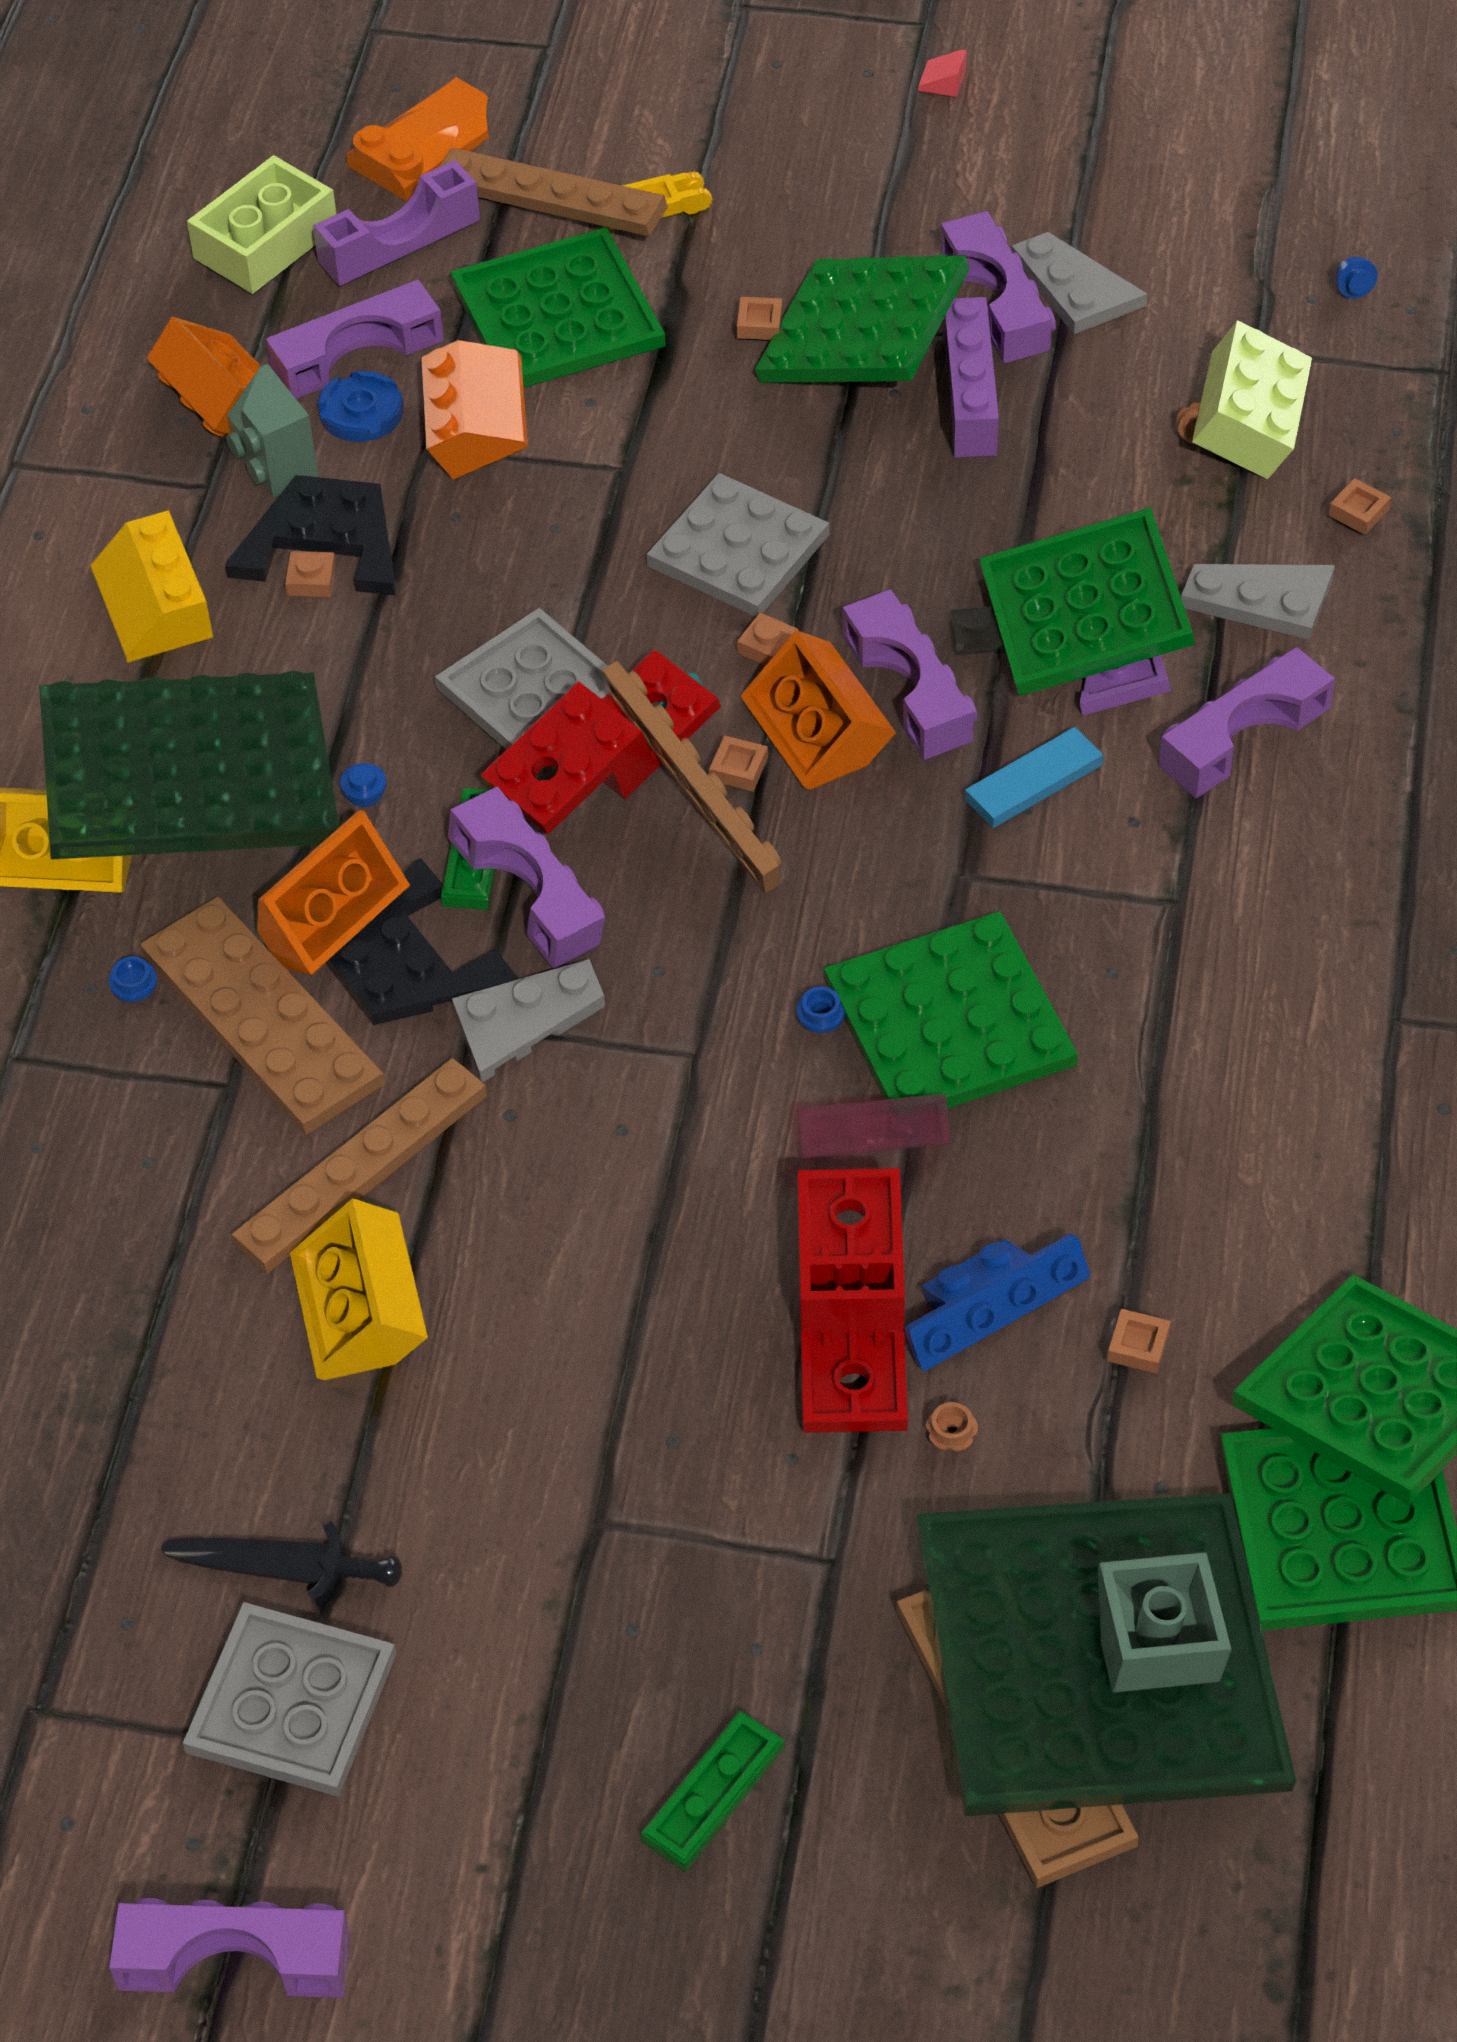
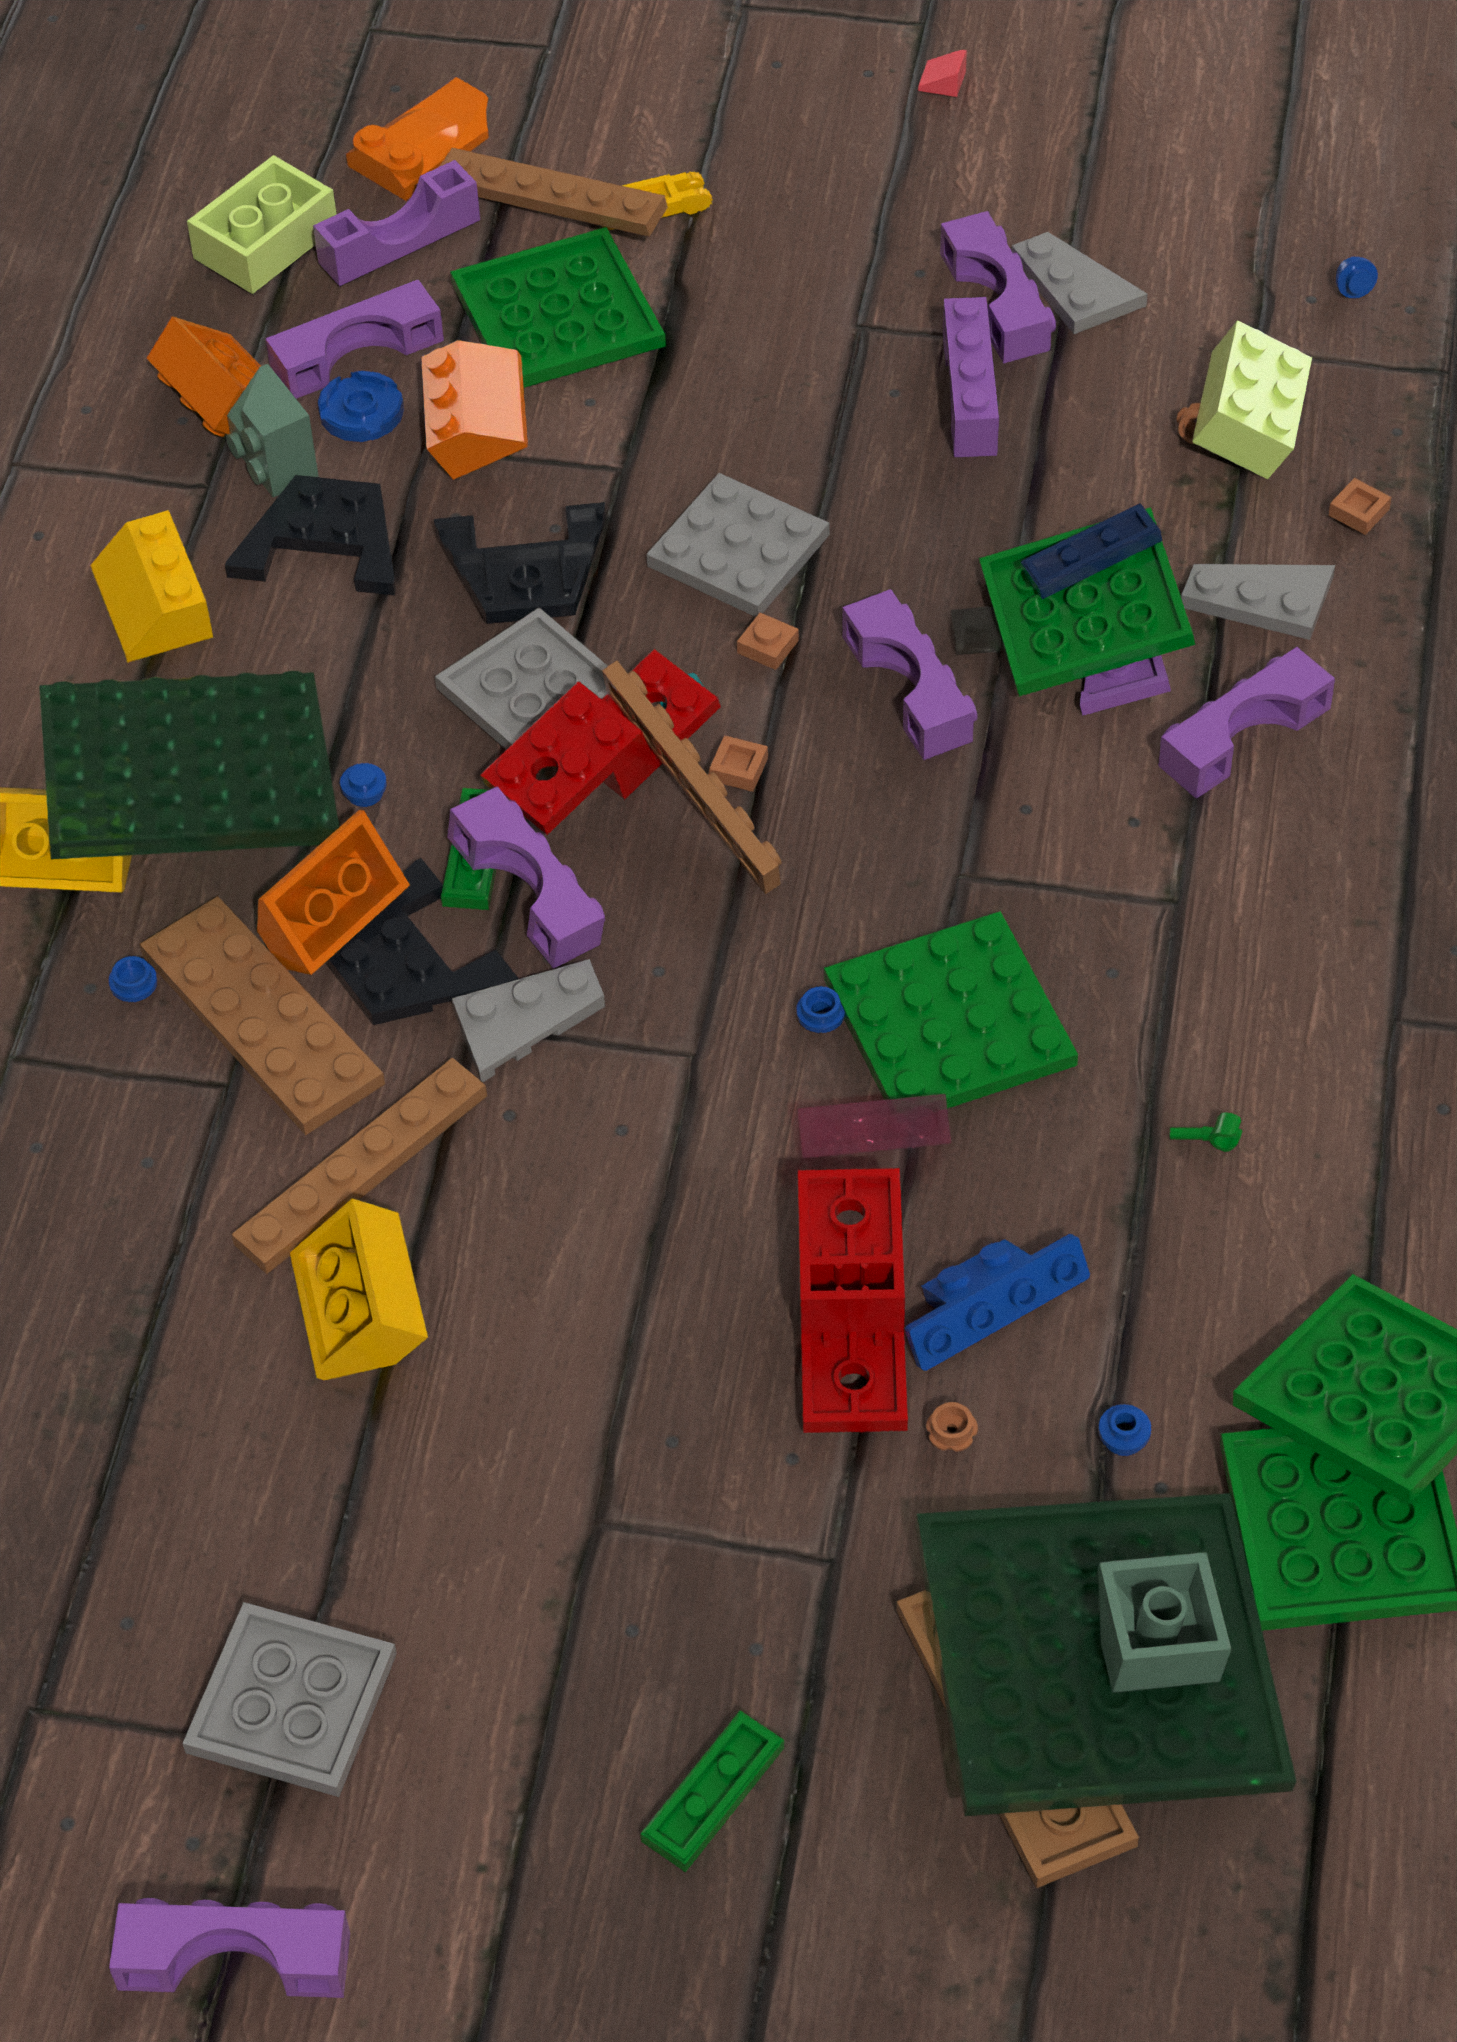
(286, 1560): black sword -> none
(310, 574): nougat plate -> none
(525, 577): none -> black wing
(759, 318): nougat plate -> none
(816, 711): orange slope -> none
(863, 319): green plate -> none
(1033, 777): dark azure tile -> none
(1091, 551): none -> dark blue tile
(1120, 1441): none -> blue plate
(1139, 1341): nougat plate -> none
(1222, 1136): none -> green hand

